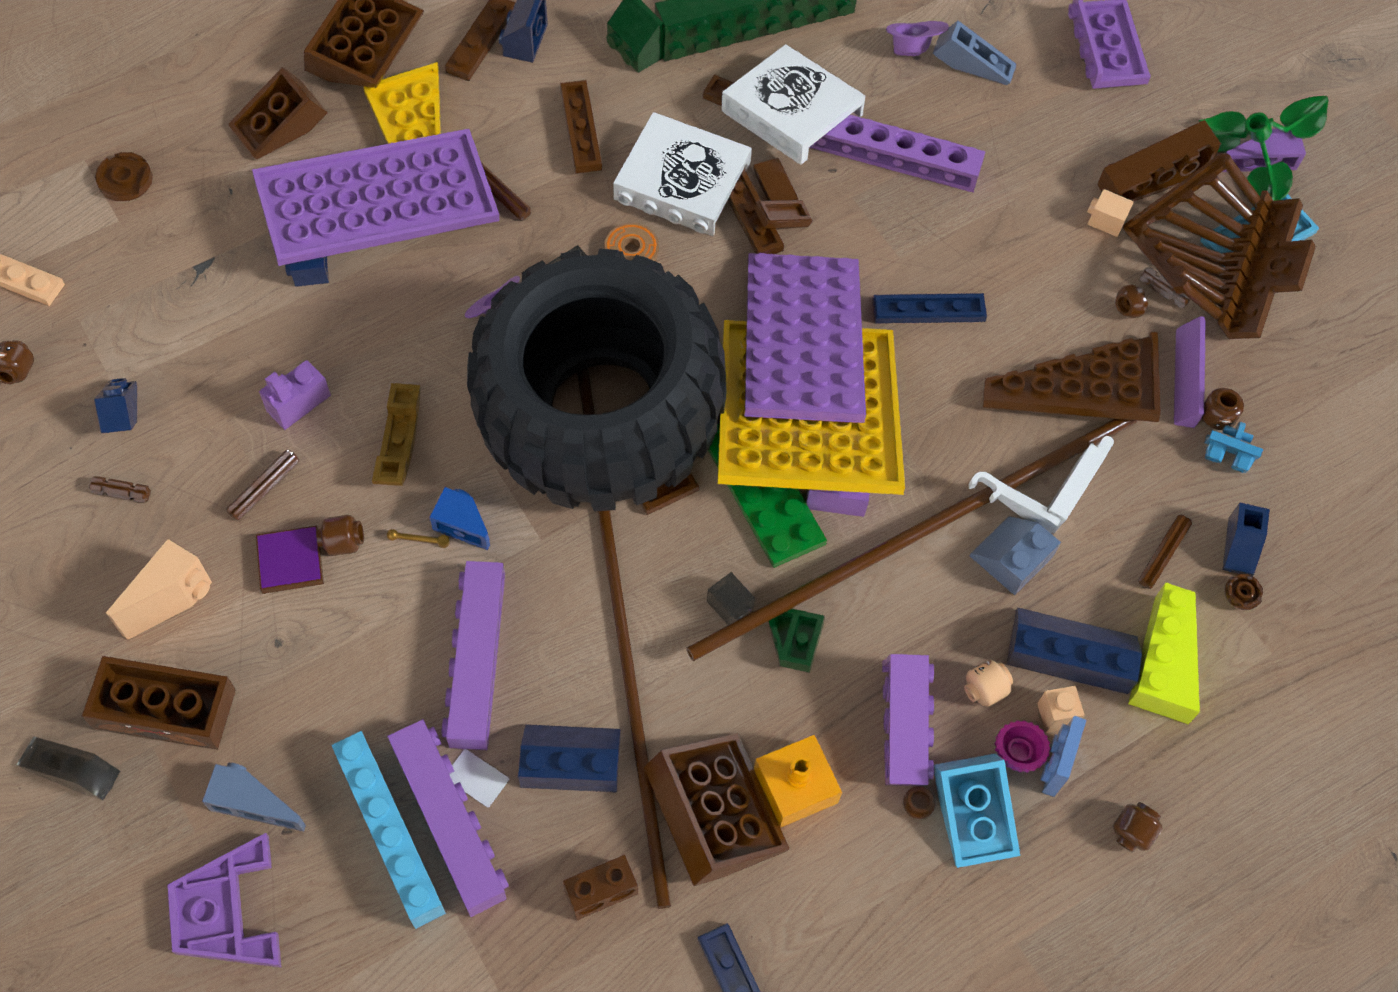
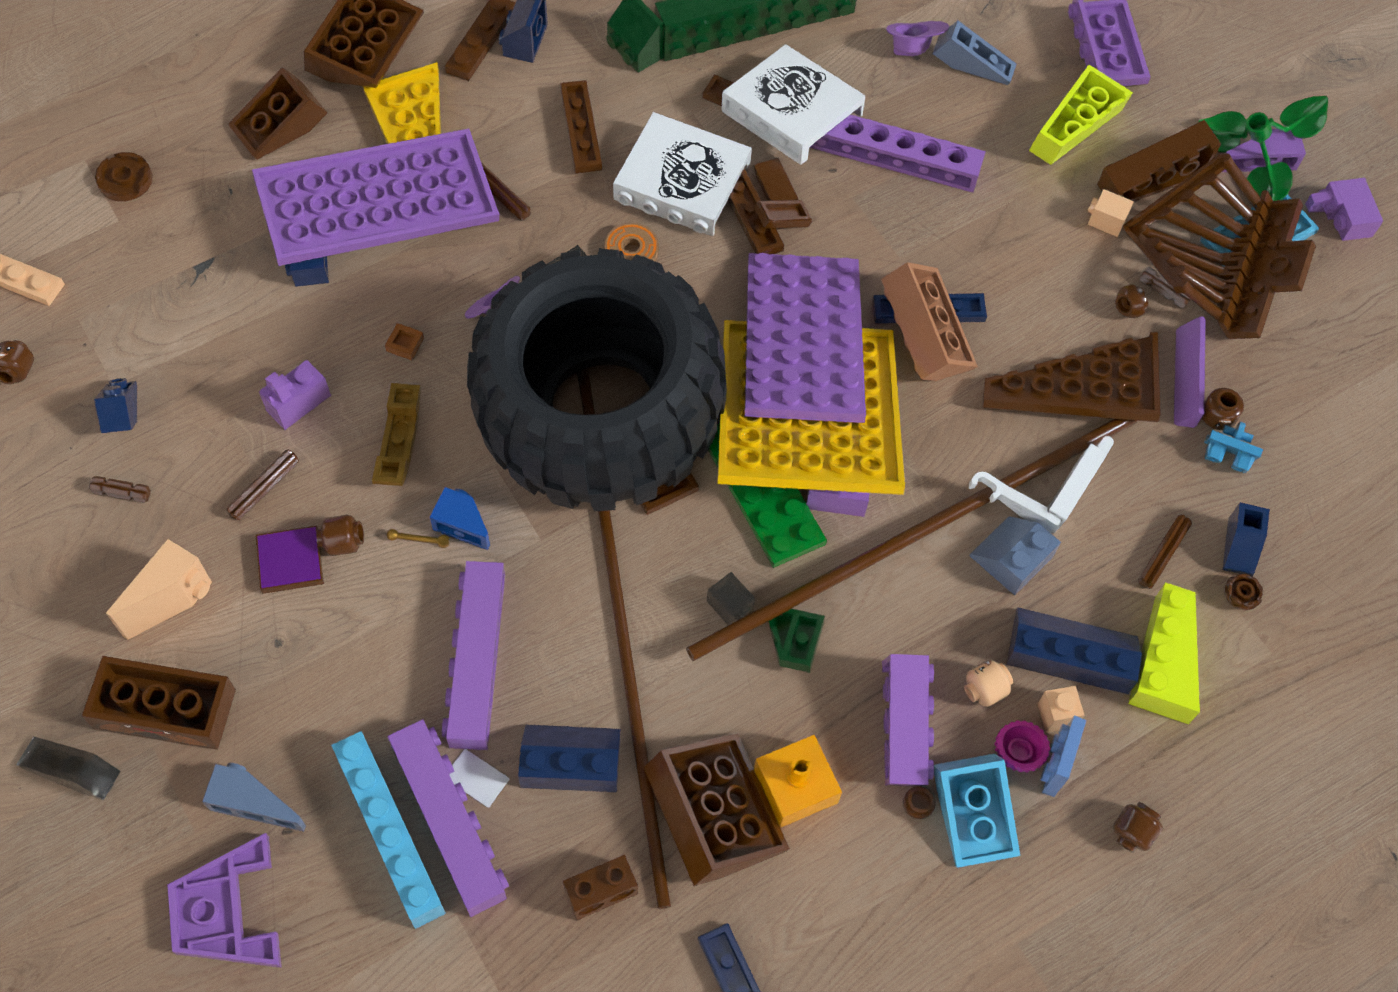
(404, 341): none -> dark orange plate
(928, 322): none -> nougat slope
(1083, 110): none -> neon yellow wedge
(1349, 206): none -> medium lavender hinge

